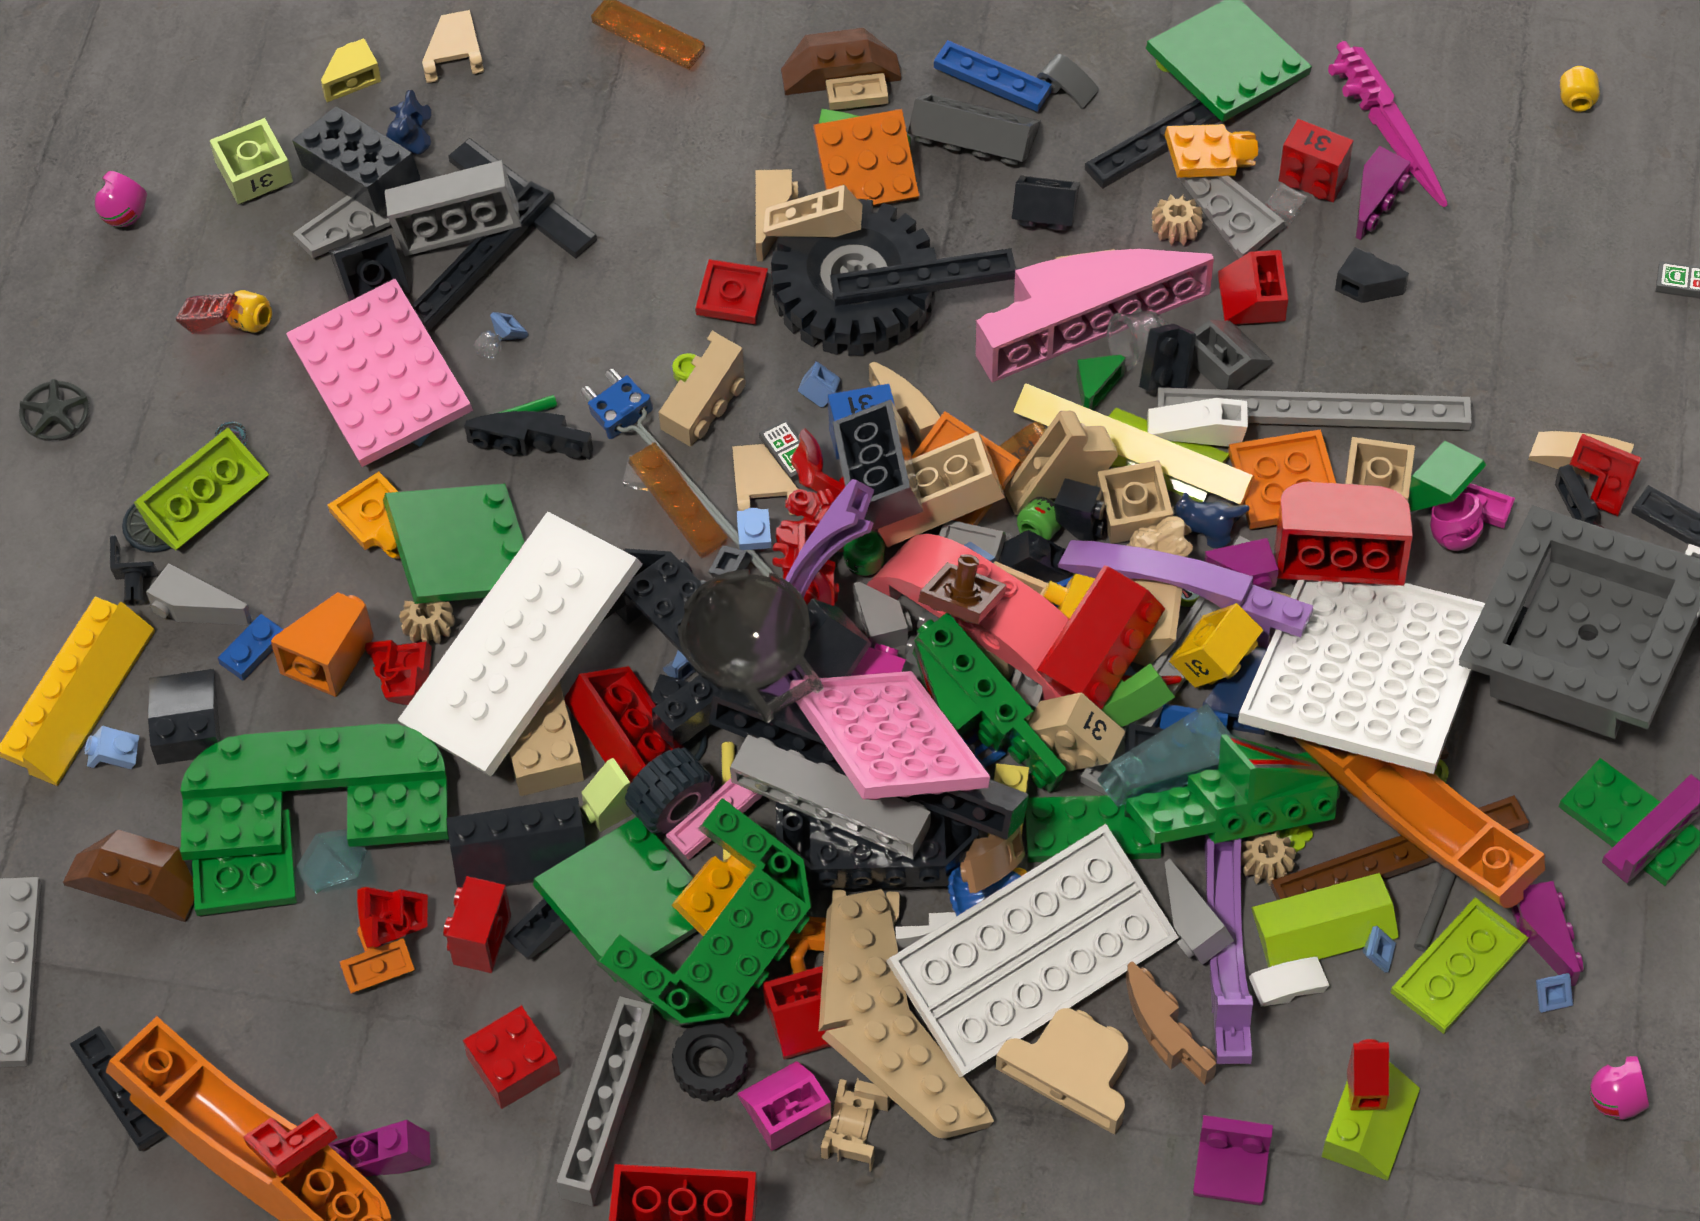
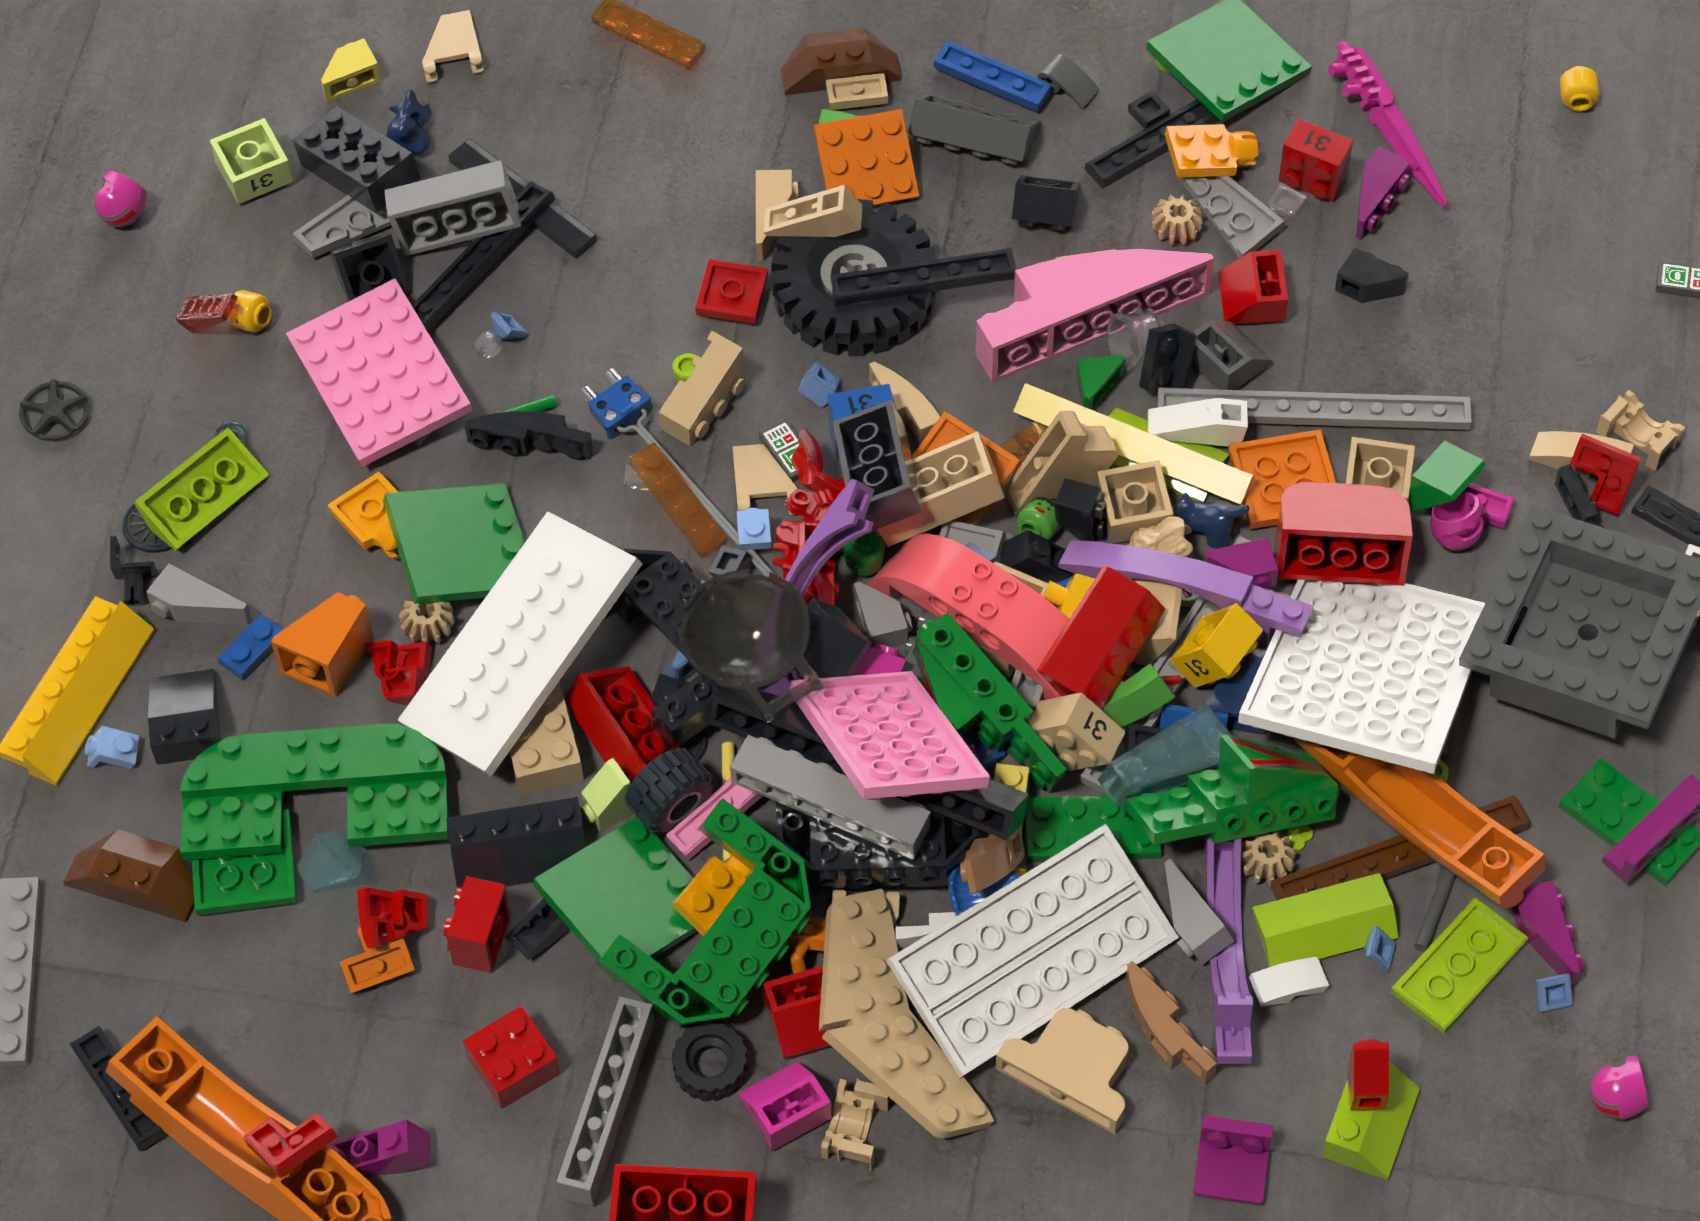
(962, 591): reddish brown plate -> none
(1148, 109): none -> black plate
(1633, 424): none -> tan piece

